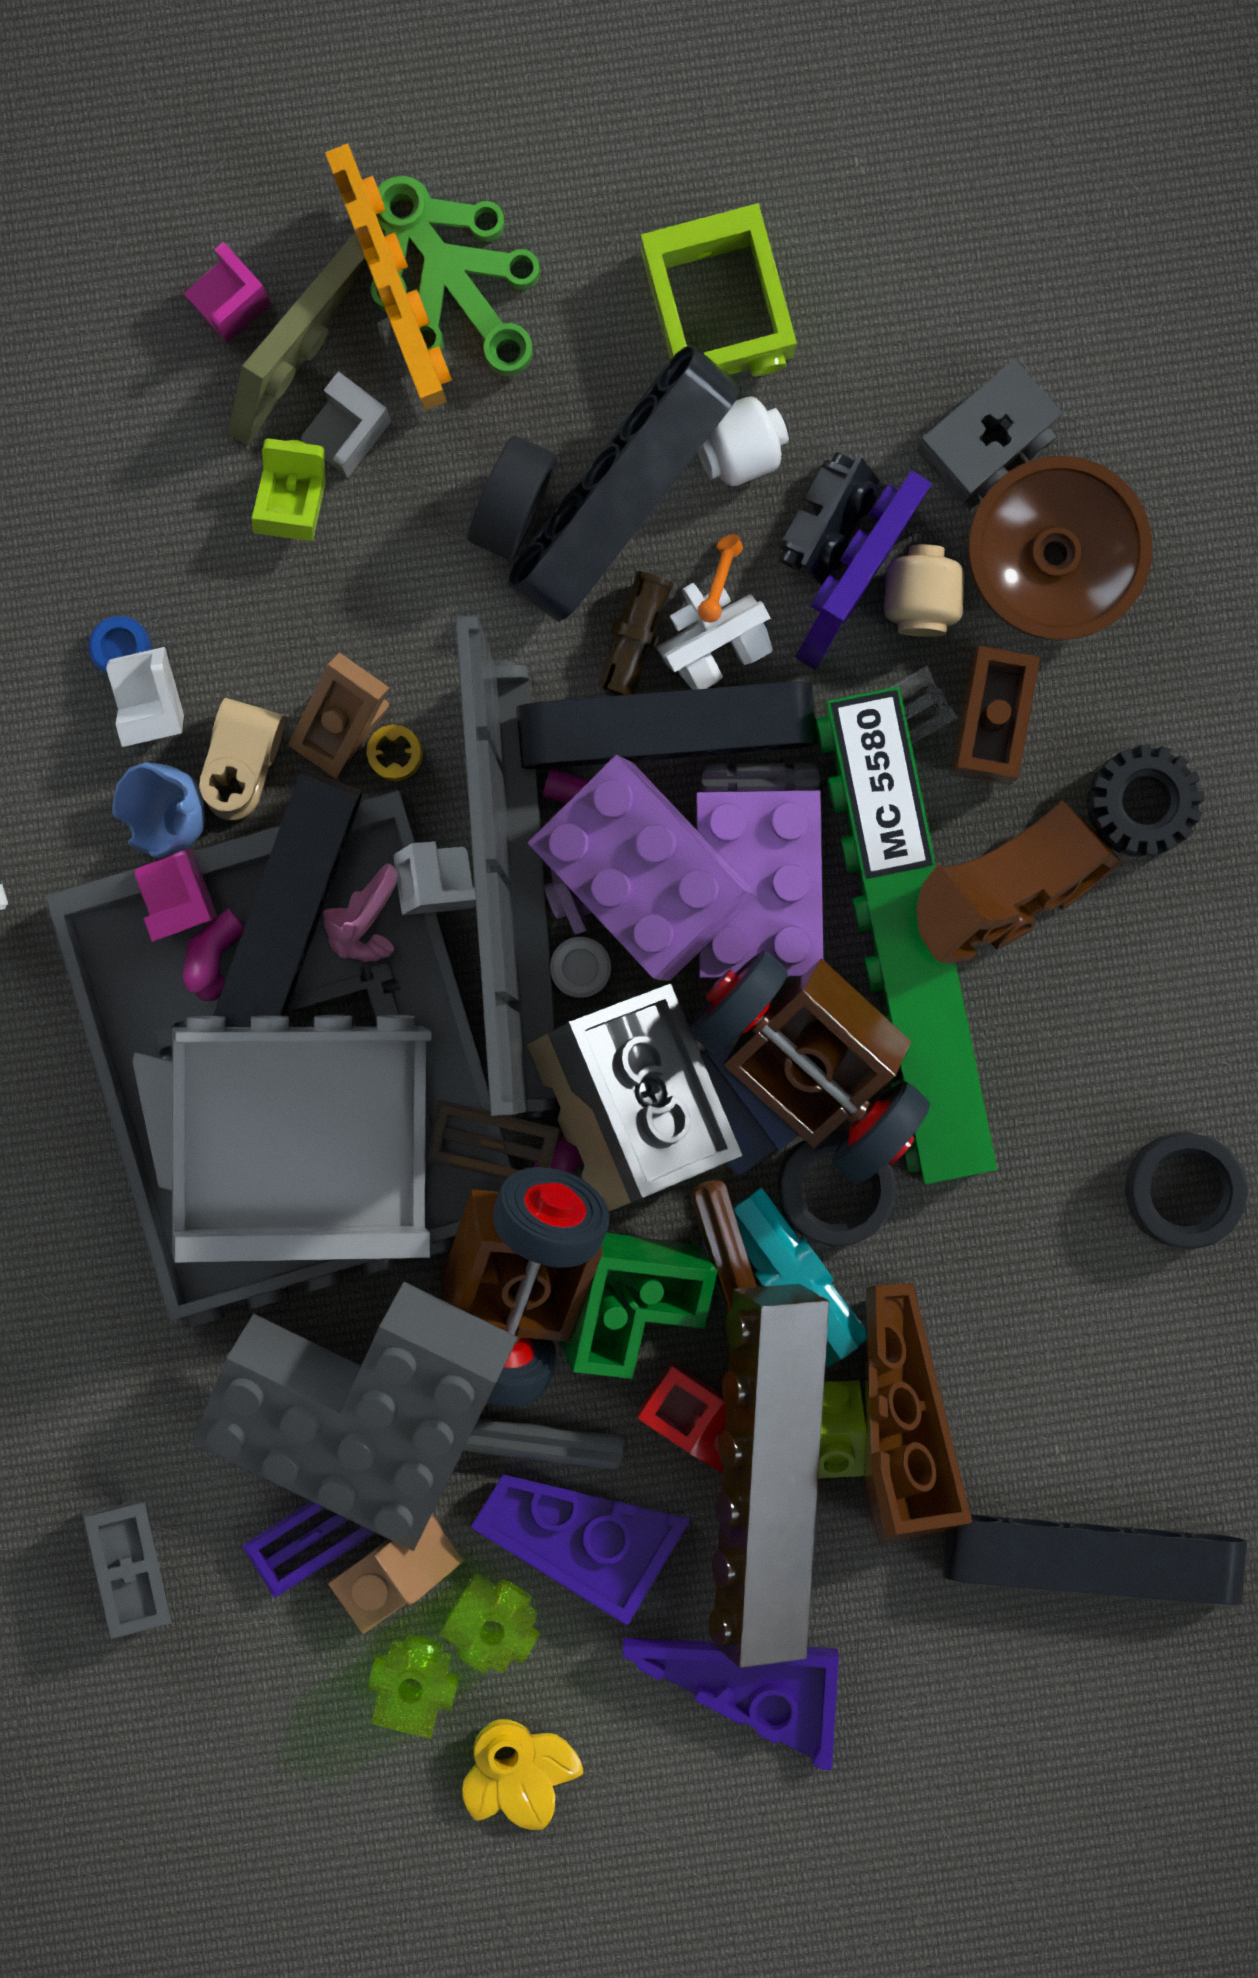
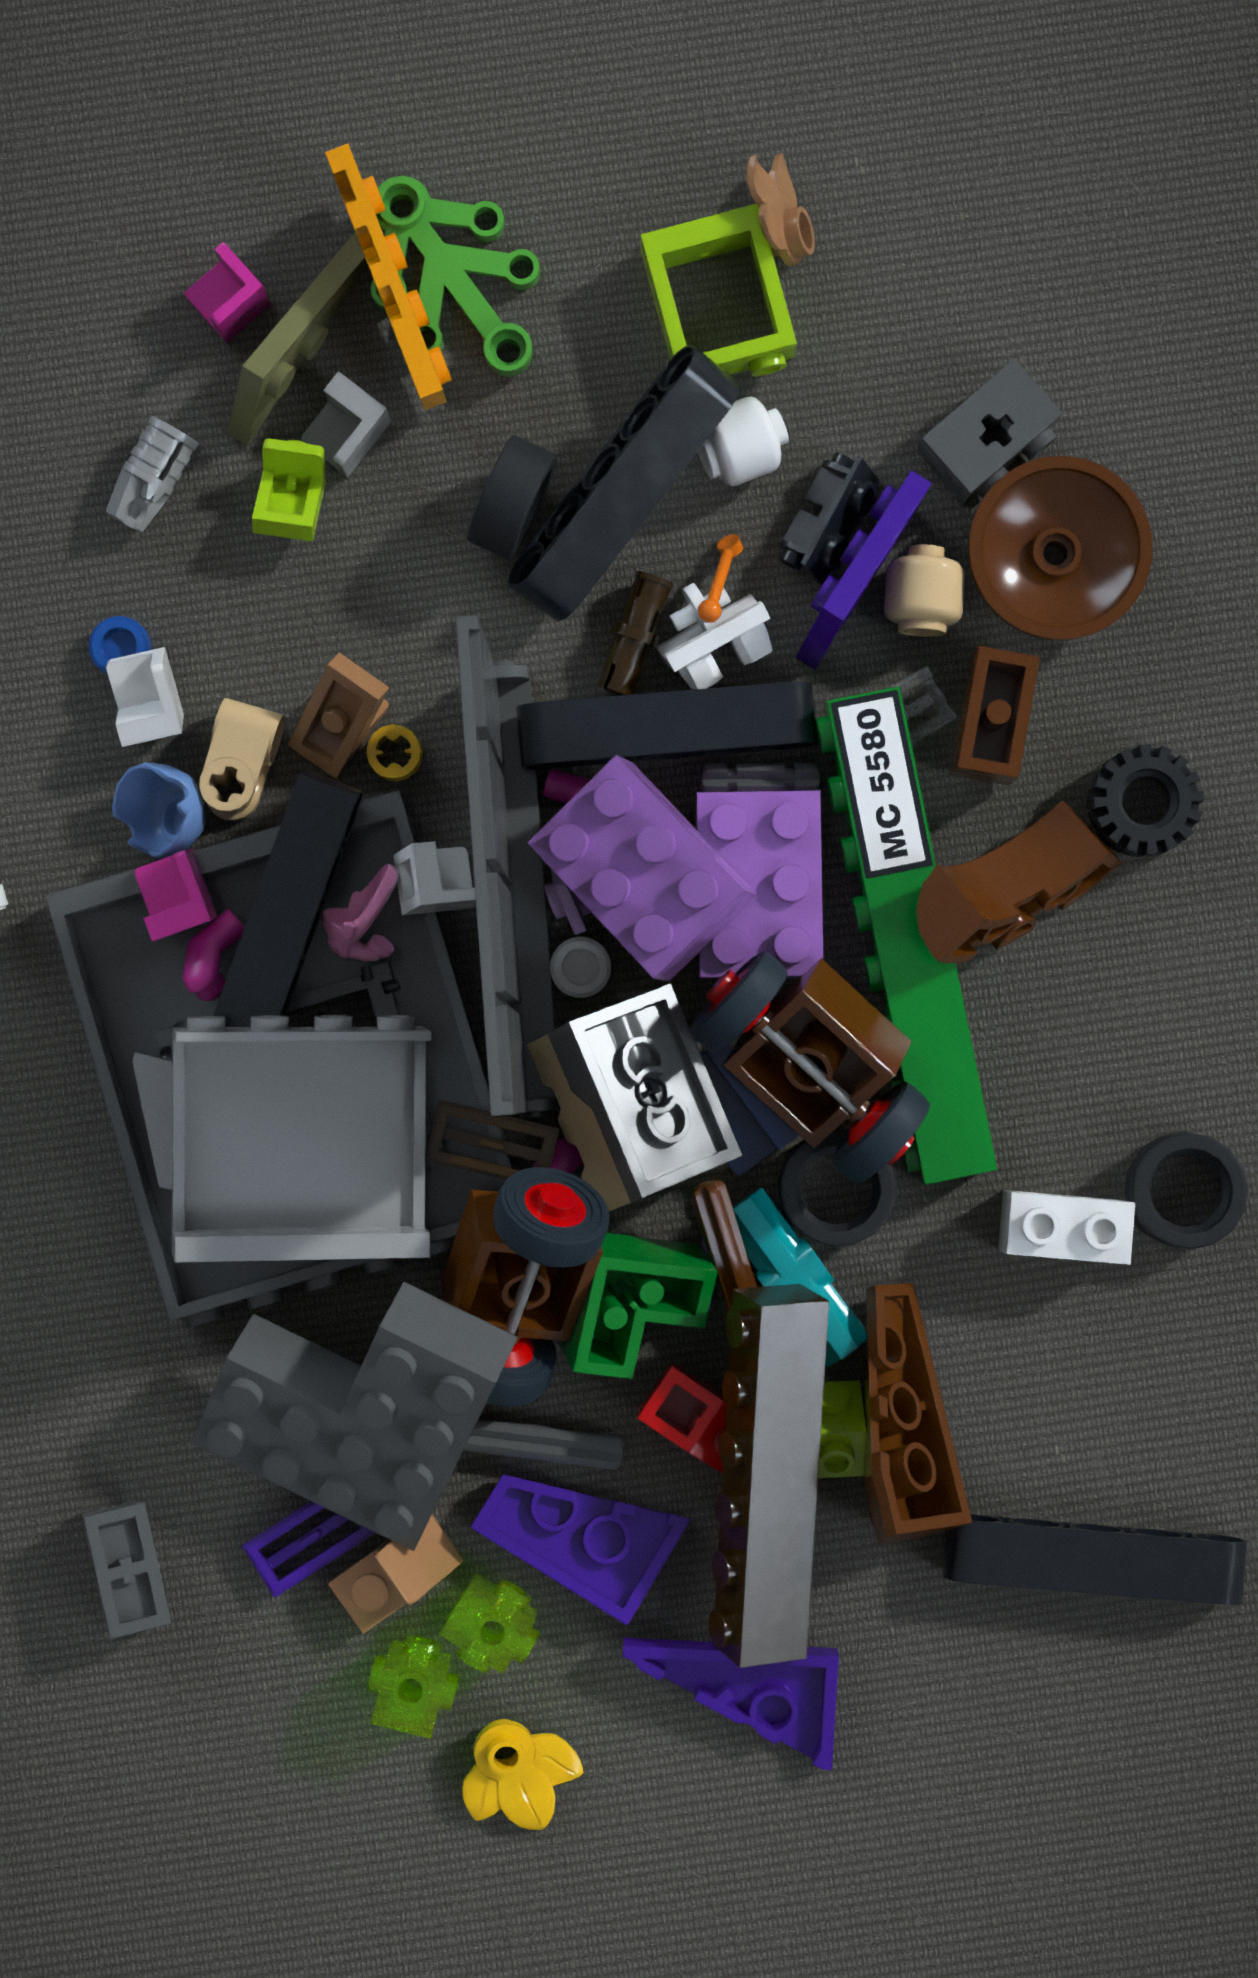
(150, 474): none -> light grey hinge
(781, 221): none -> medium nougat plate
(1066, 1227): none -> white brick

